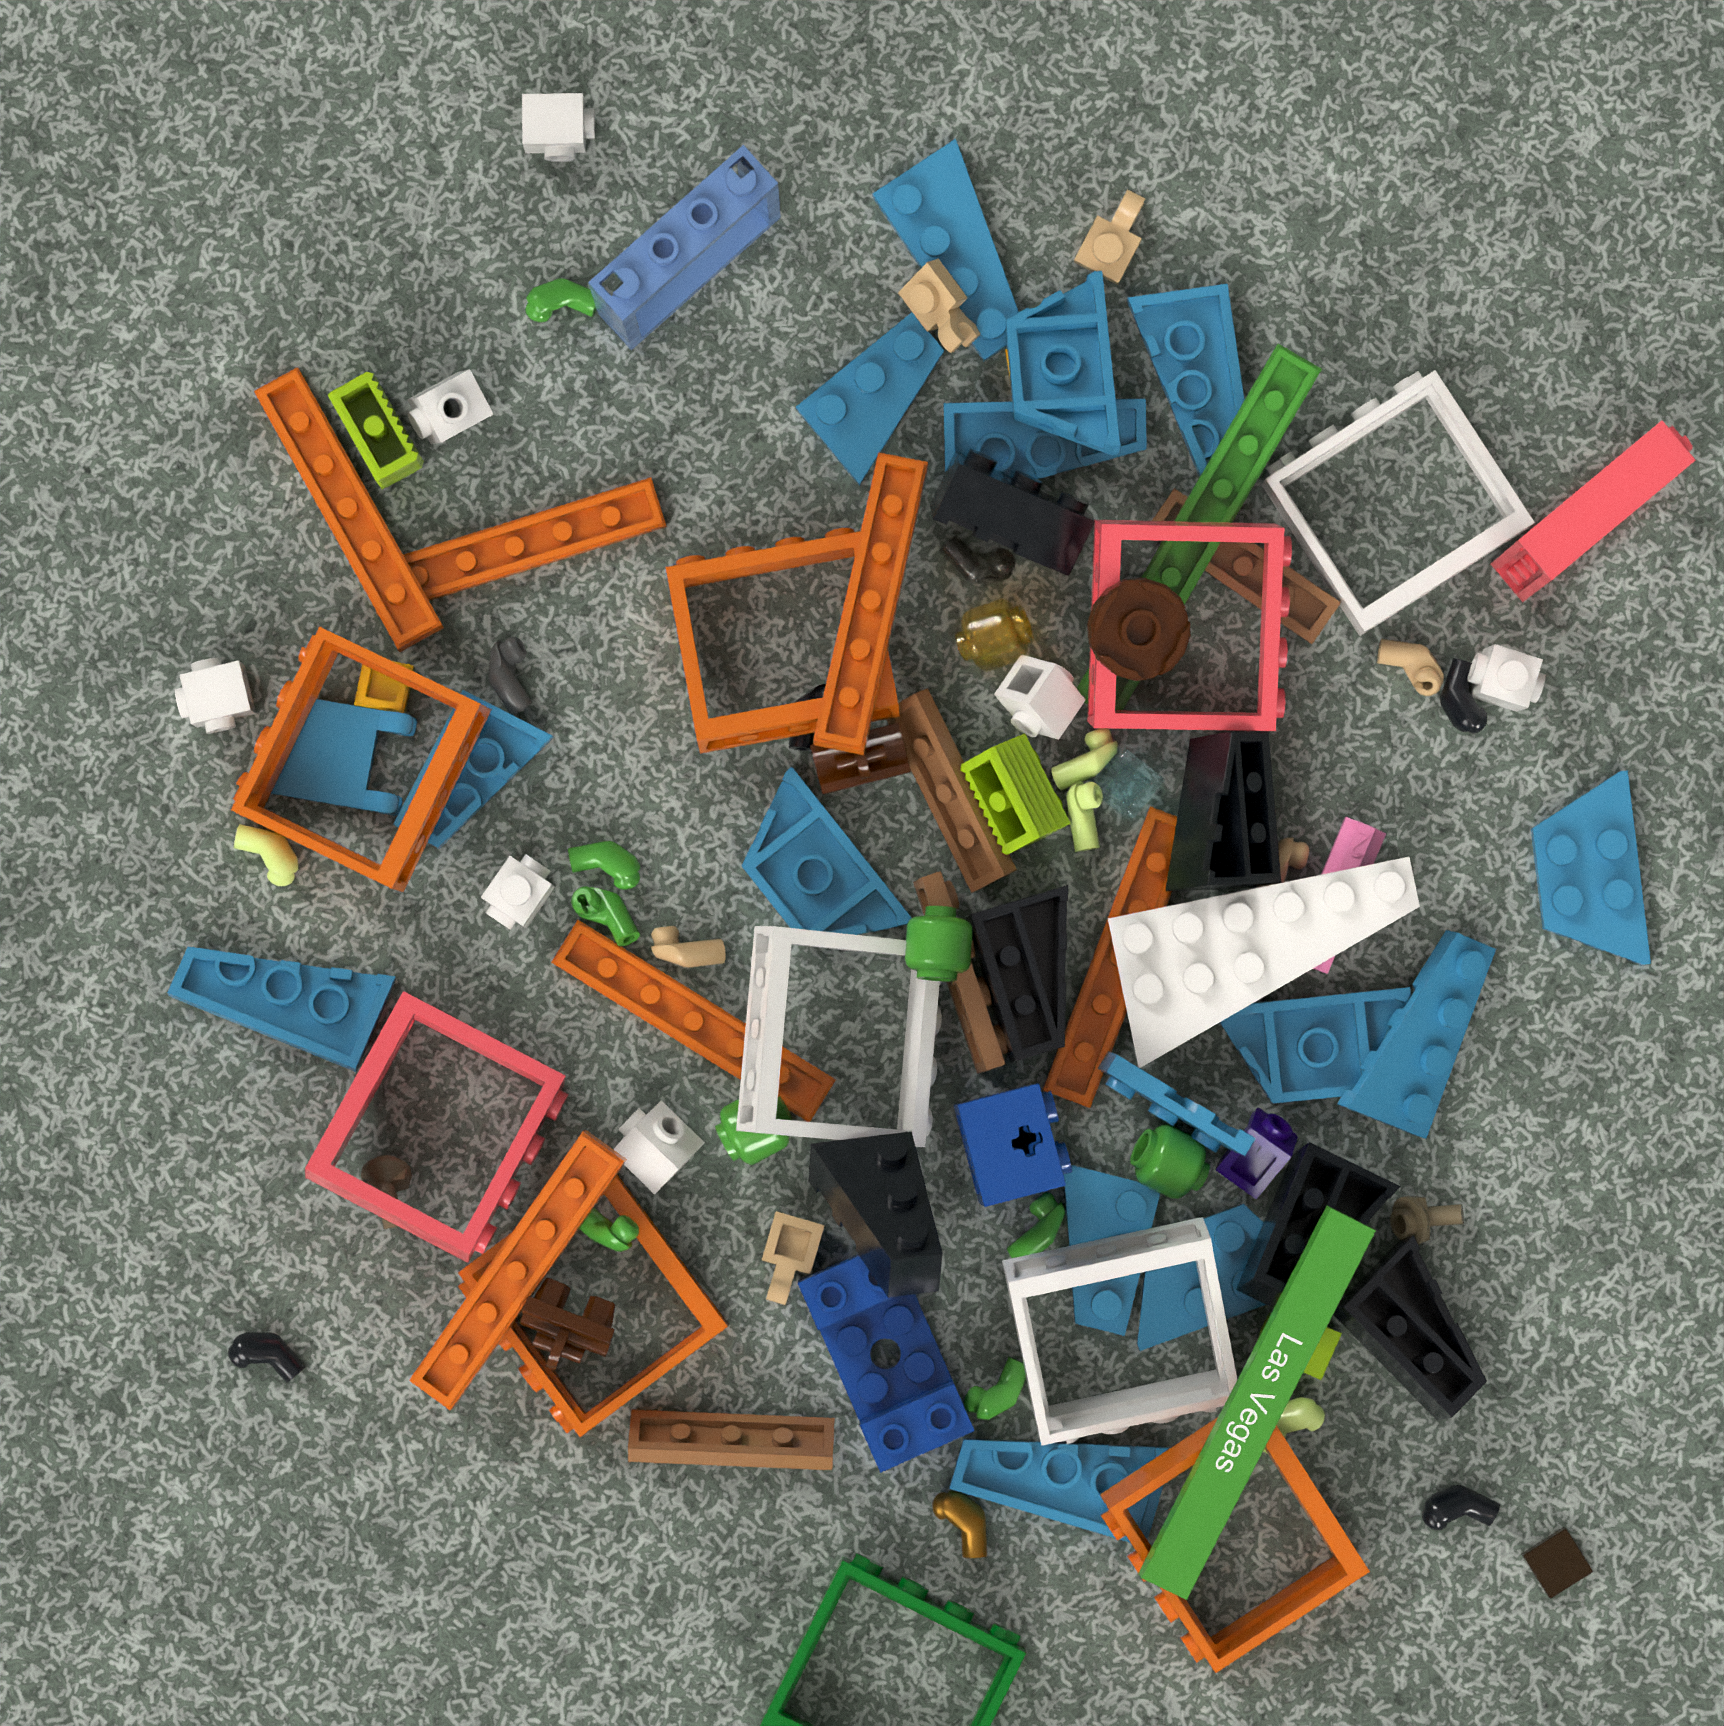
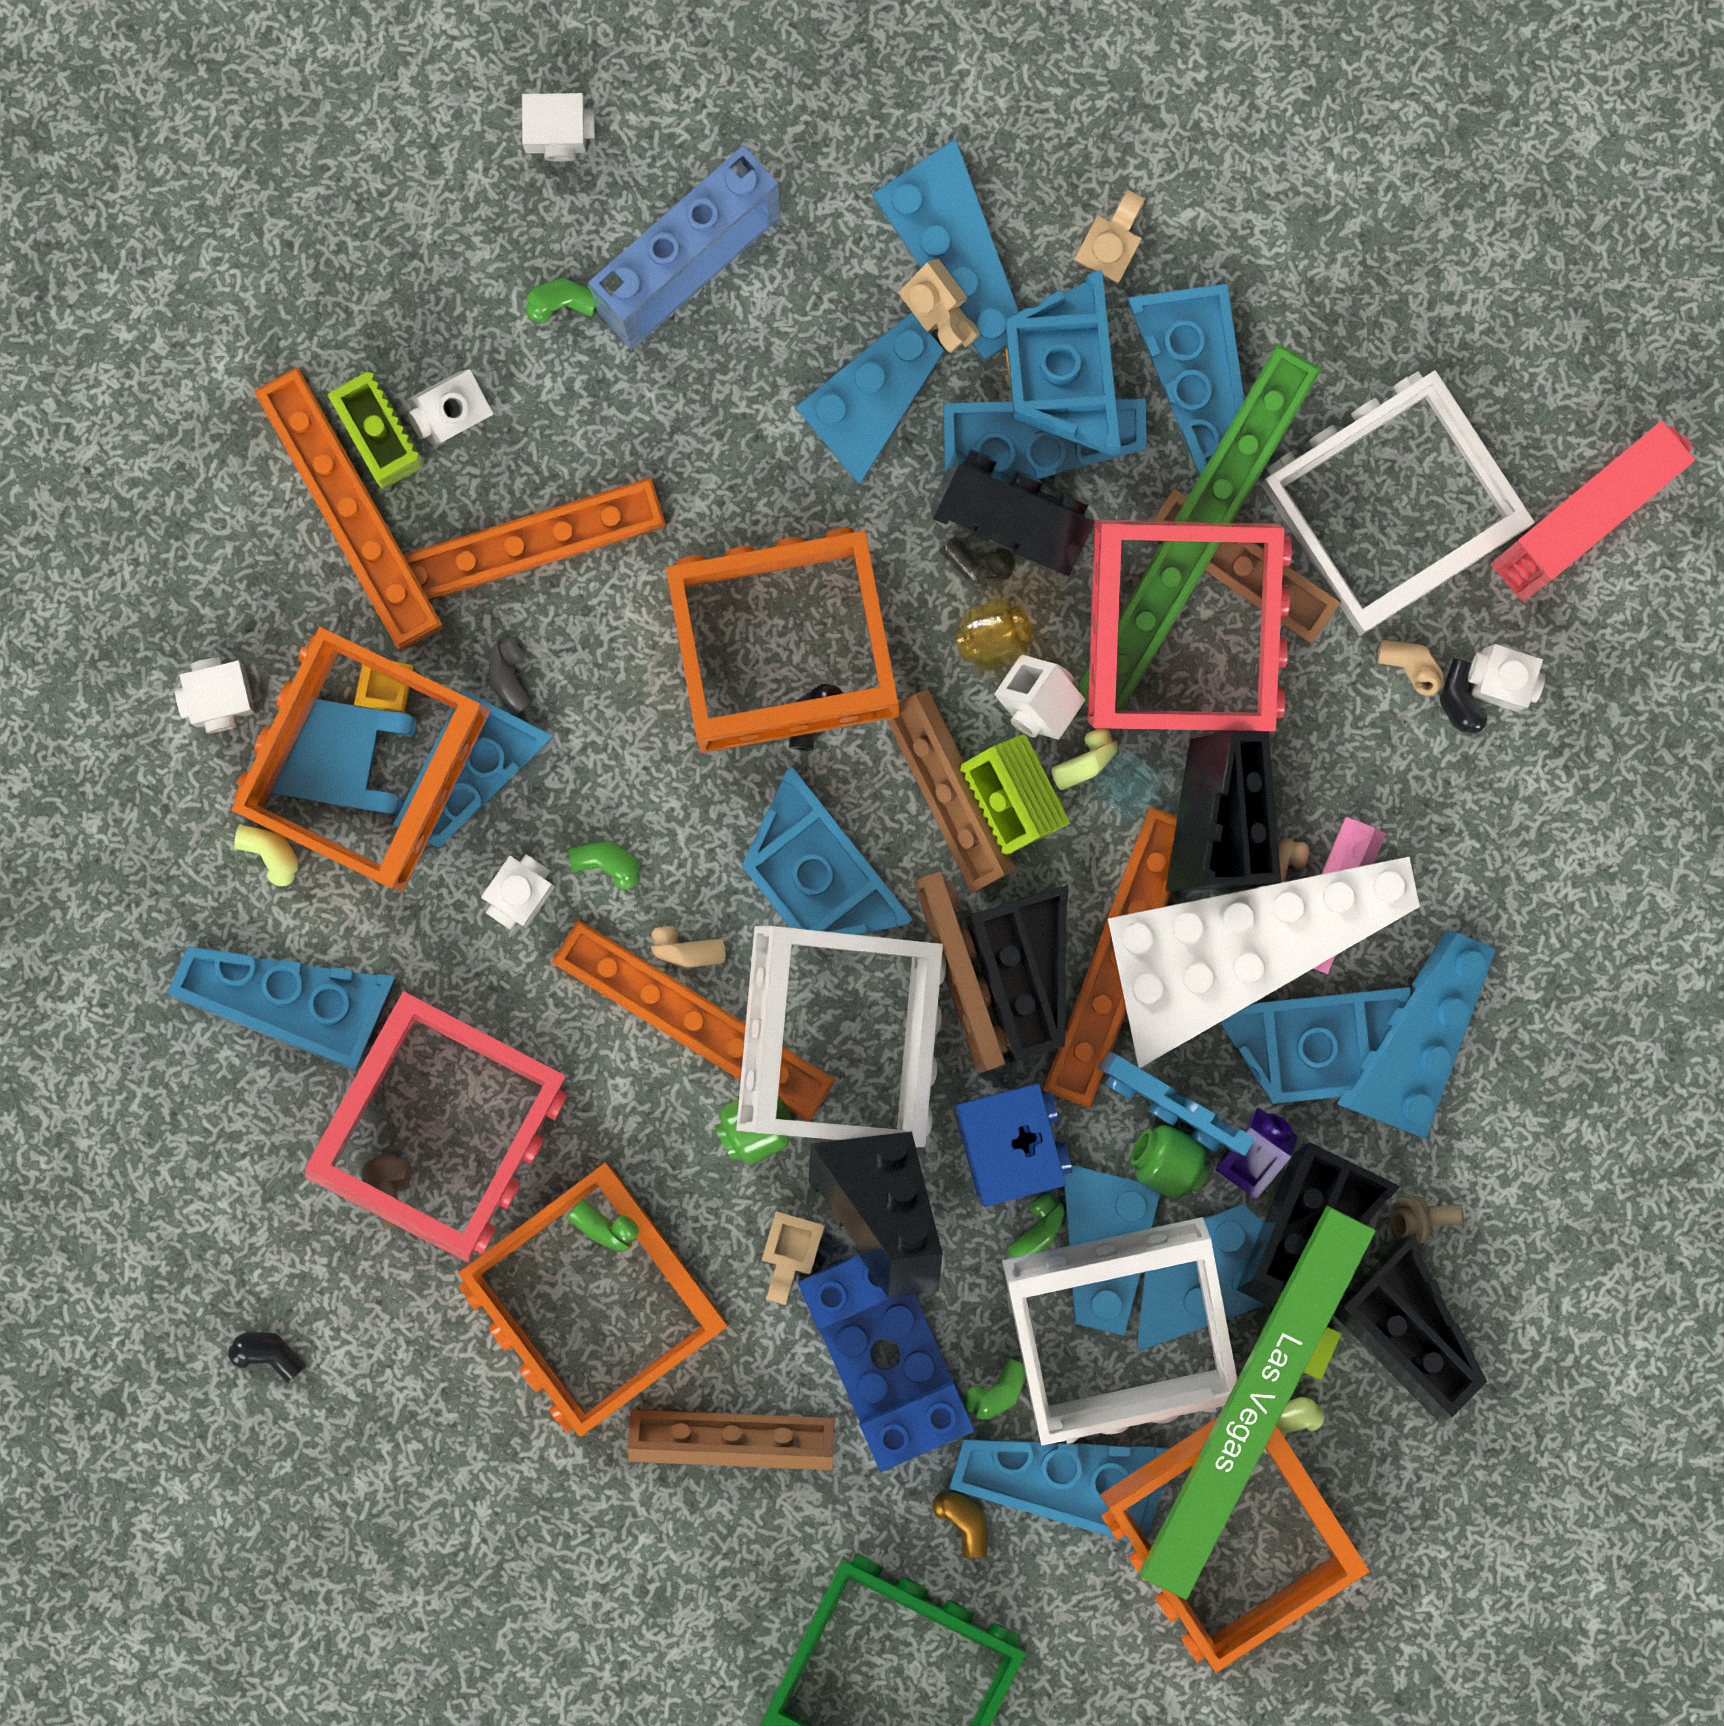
(518, 1269): orange tile -> none
(565, 1332): reddish brown hips -> none
(607, 909): bright green arm -> none
(656, 1145): white brick -> none
(870, 604): orange tile -> none
(882, 759): reddish brown hips -> none
(938, 944): bright green head -> none
(1080, 803): yellowish green arm -> none
(1138, 629): reddish brown tile -> none
(1456, 1502): black arm -> none
(1557, 1562): dark brown tile -> none
(1593, 872): dark azure wing -> none

